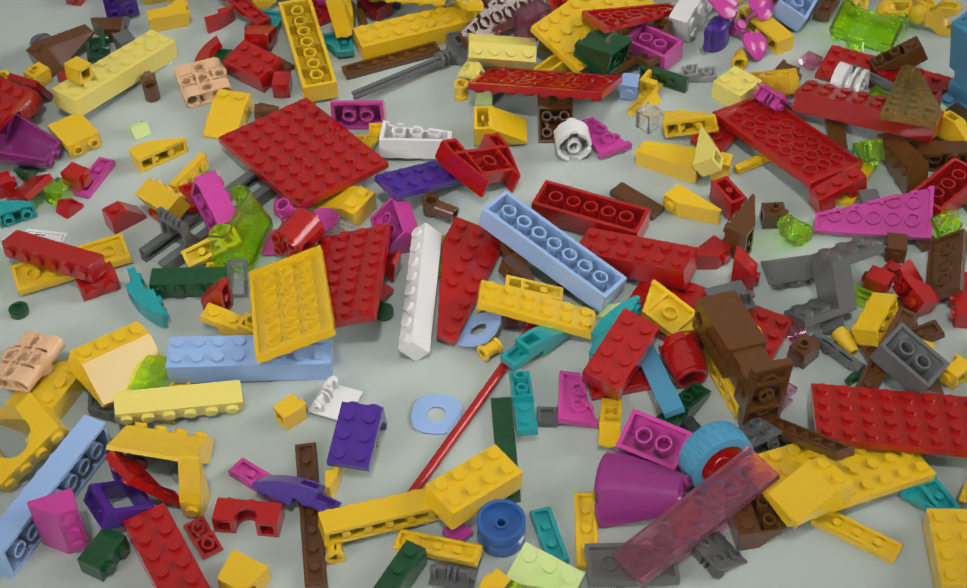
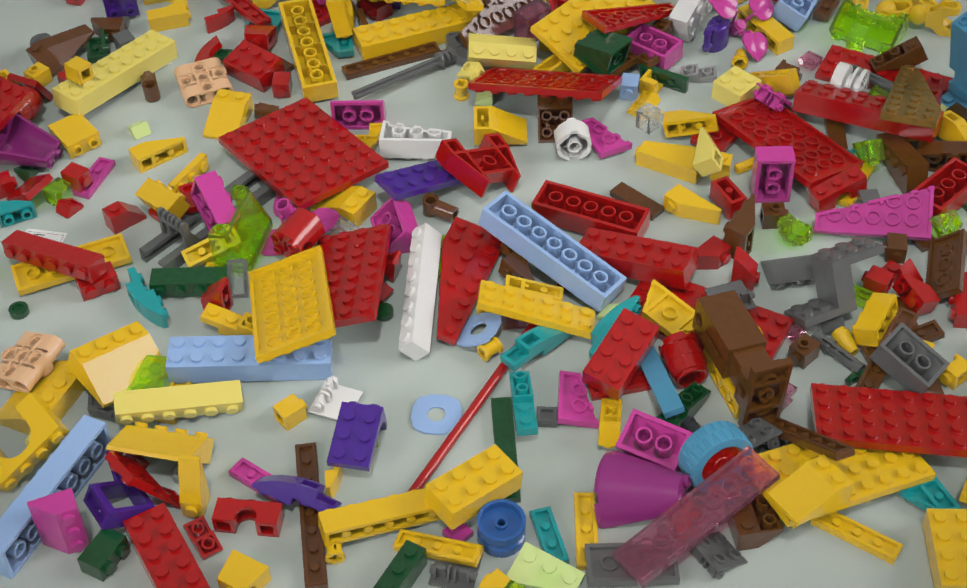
(772, 173): none -> dark pink brick

